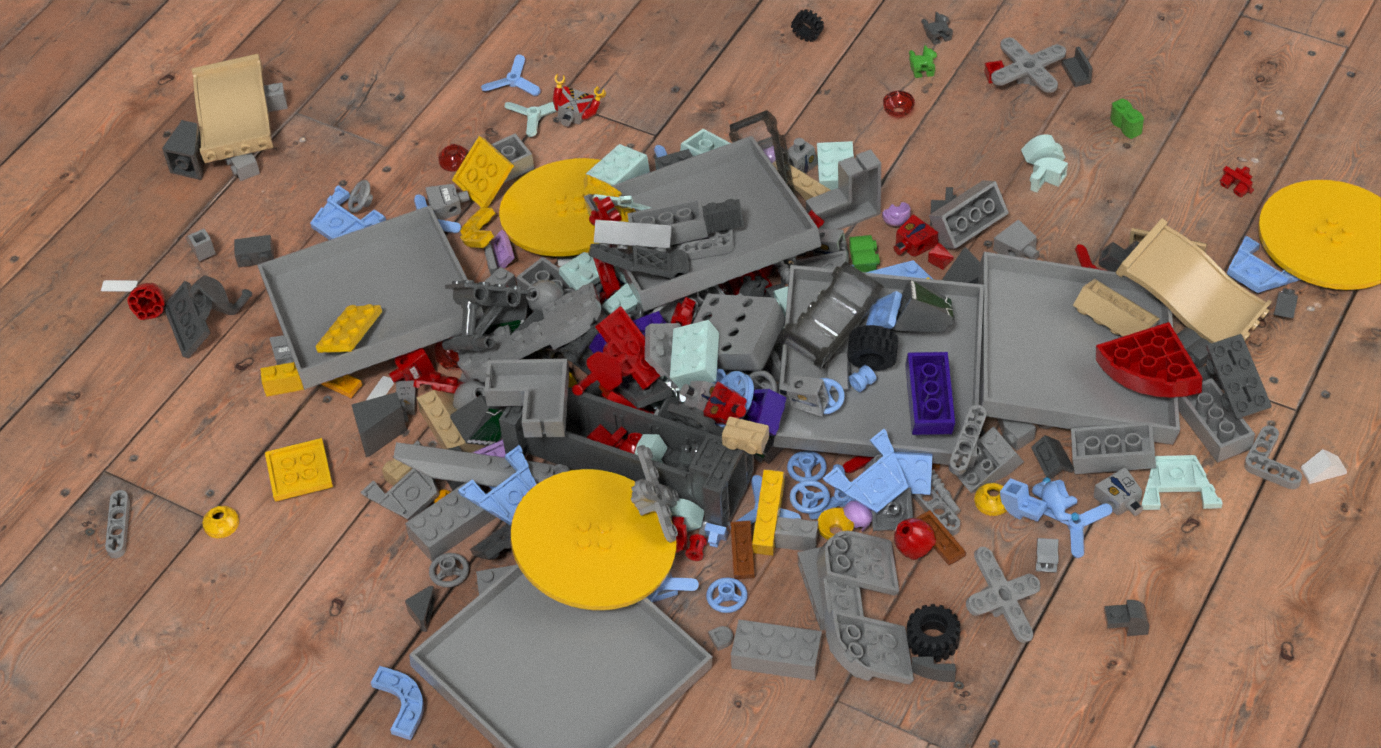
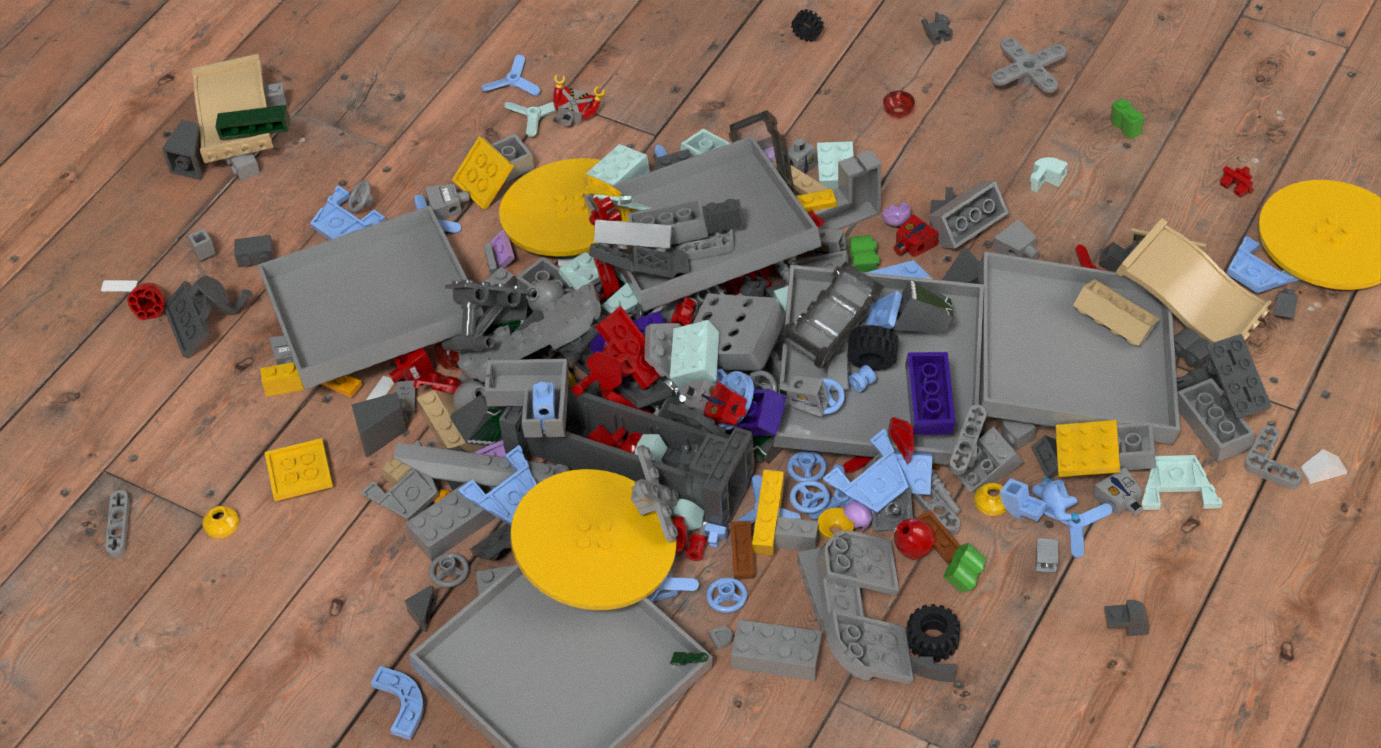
(252, 122): none -> dark green brick
(349, 328): yellow plate -> none
(452, 162): clear red piece -> none
(471, 232): yellow plate -> none
(544, 398): none -> light blue torso
(682, 658): none -> dark green piece
(745, 435): tan brick -> none
(818, 200): none -> yellow plate
(902, 436): none -> red slope
(923, 62): bright green animal -> none
(939, 256): red slope -> none
(965, 568): none -> bright green brick
(991, 67): red slope -> none
(1002, 596): light grey piece -> none
(1042, 147): light aqua brick -> none
(1078, 68): dark grey panel -> none
(1087, 448): none -> yellow plate
(1151, 363): red brick -> none

